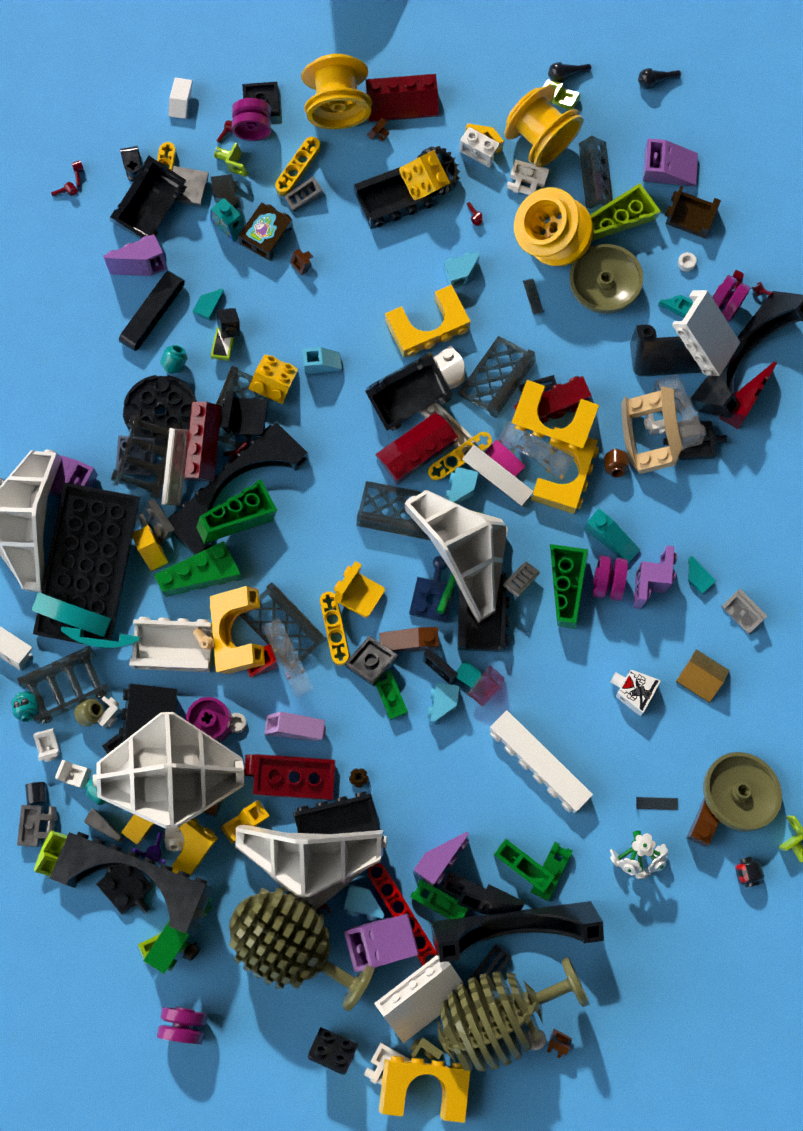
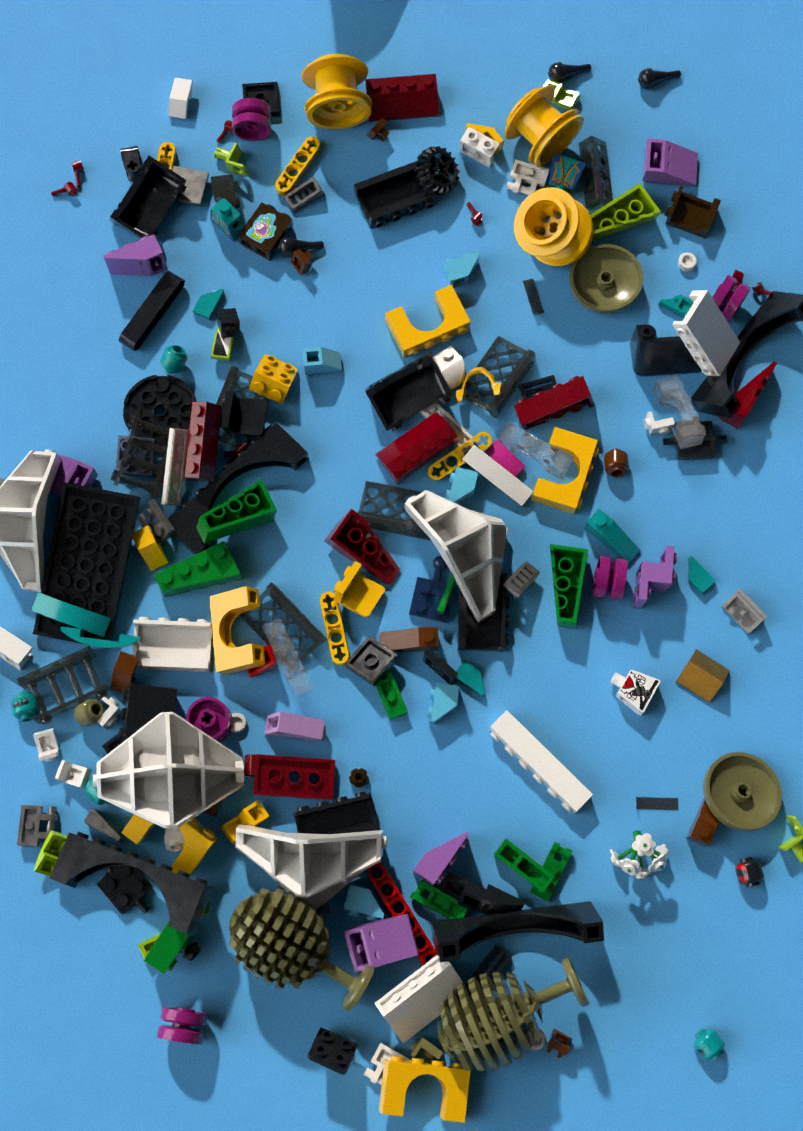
(36, 793): black brick -> none
(124, 671): none -> reddish brown slope
(153, 852): dark purple plant -> none
(204, 641): tan arm -> none
(288, 245): none -> black piece
(358, 543): none -> dark red wedge
(424, 175): yellow bracket -> none
(486, 686): clear pink slope -> none
(497, 388): none -> yellow helmet
(565, 172): none -> torso
(574, 434): yellow arch -> none
(645, 405): tan wedge -> none
(709, 1044): none -> teal head

